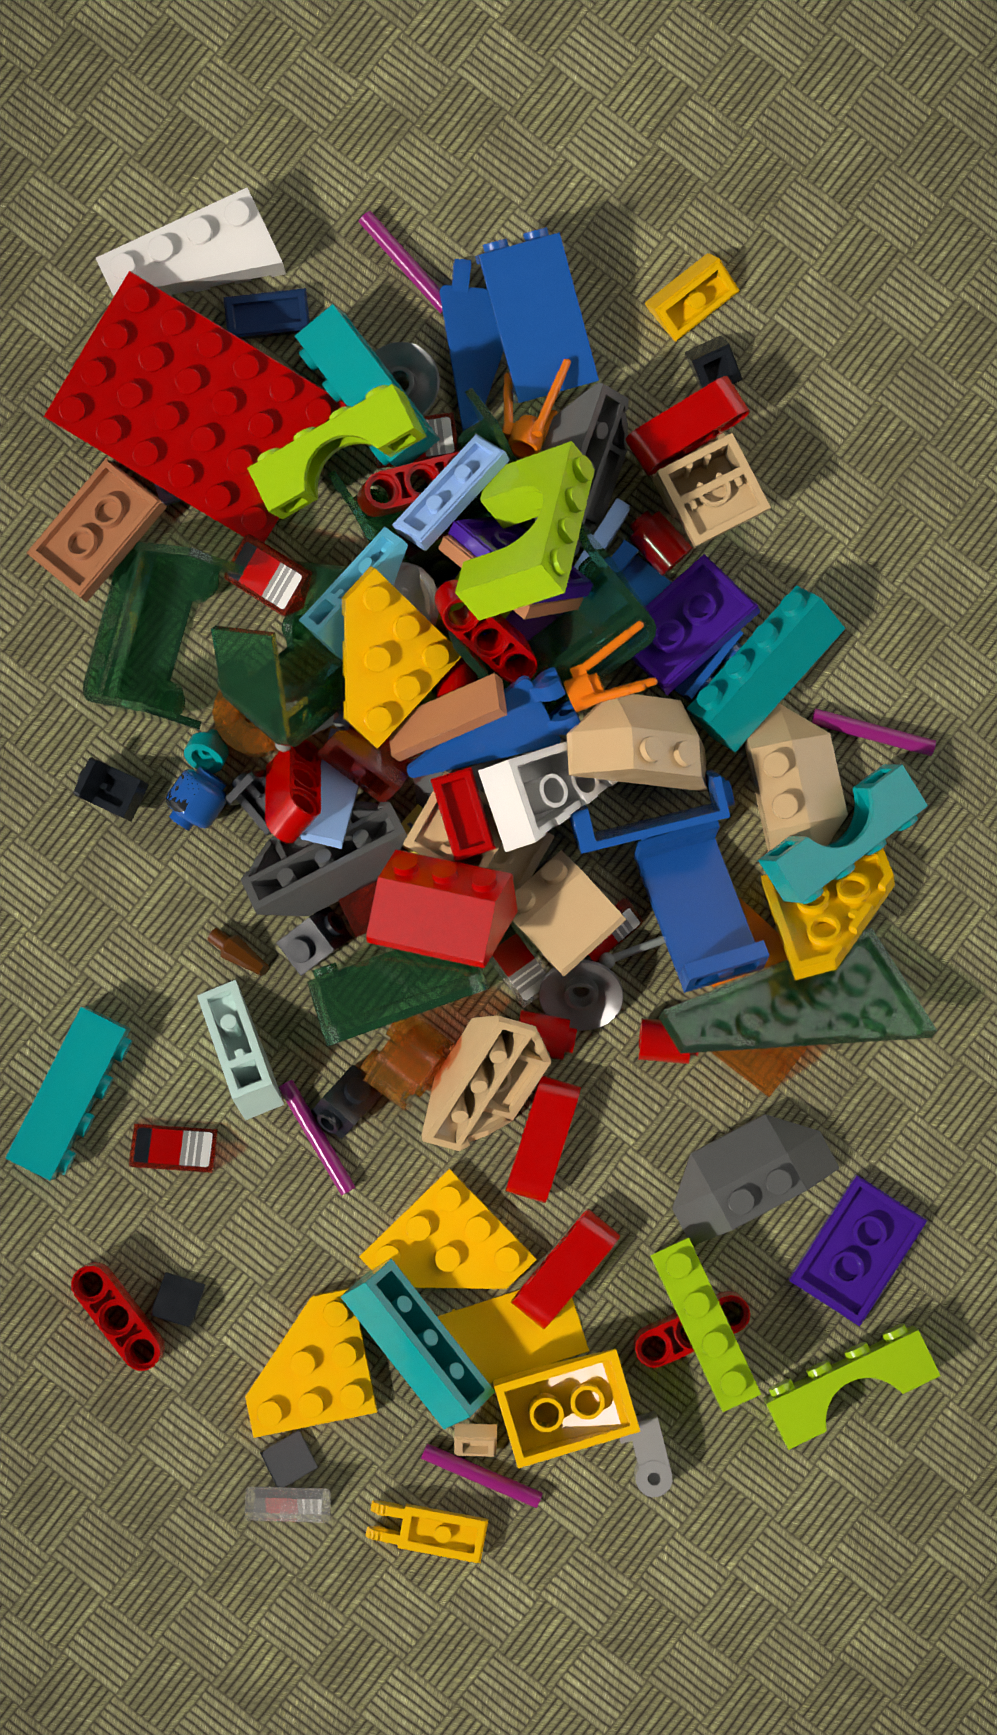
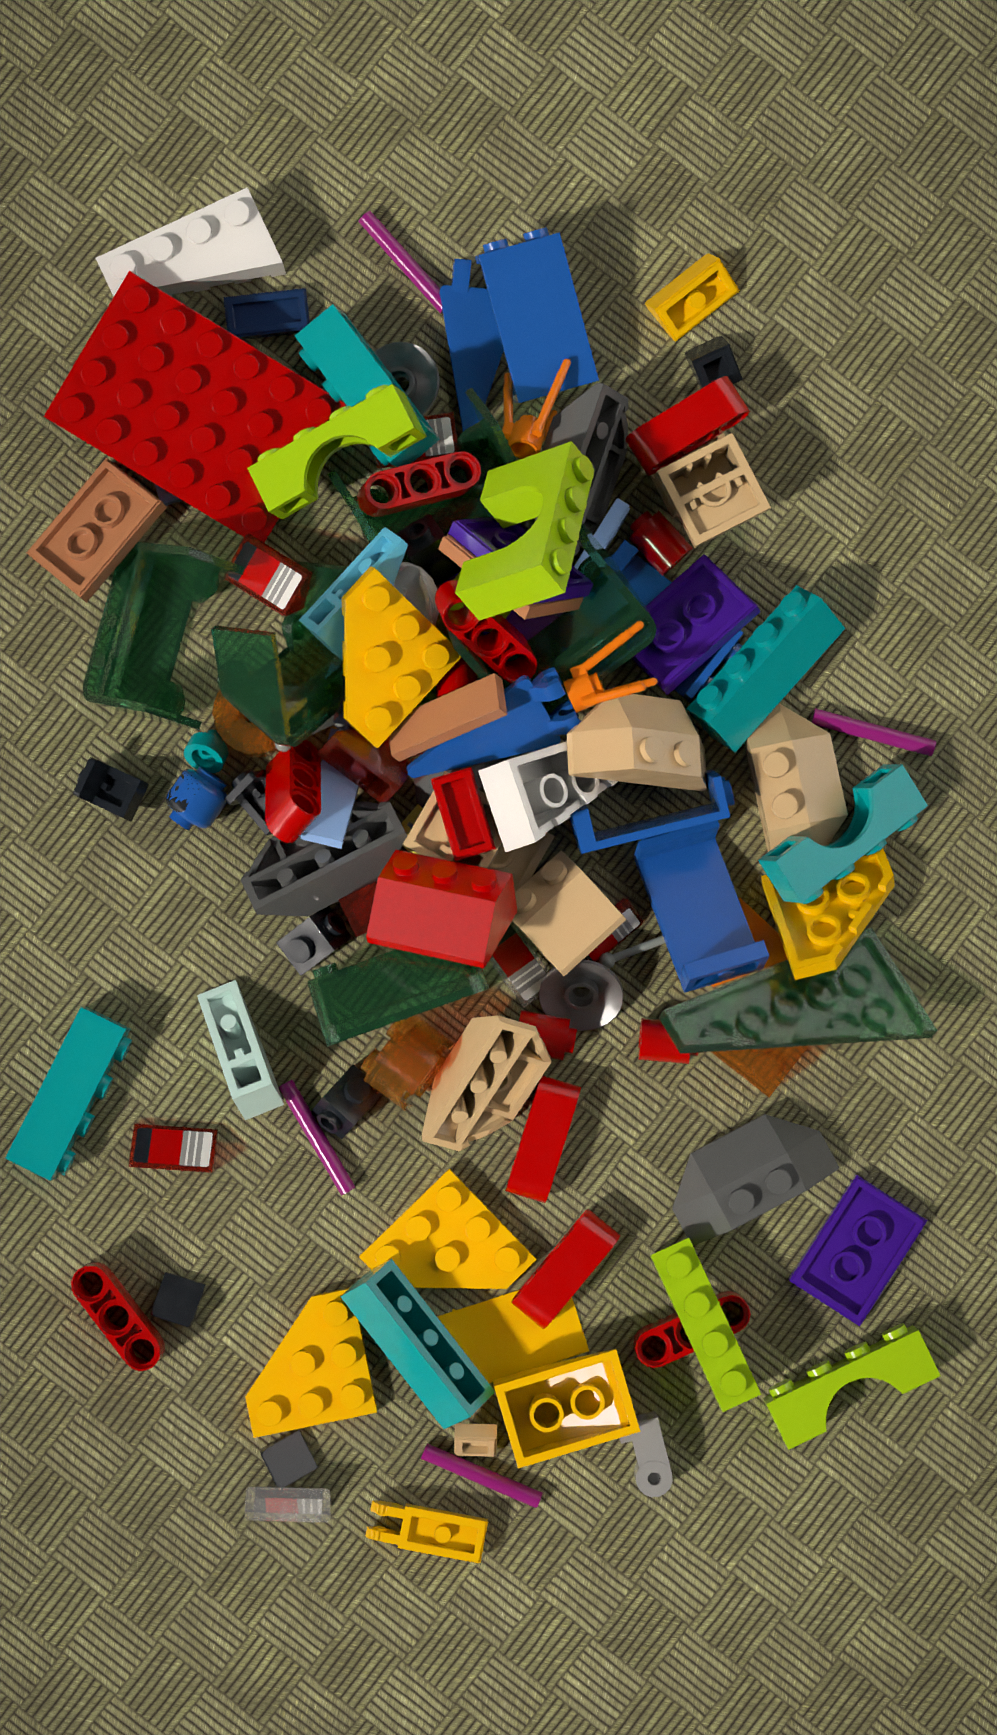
(237, 951): reddish brown bar -> none
(451, 492): light blue tile -> none

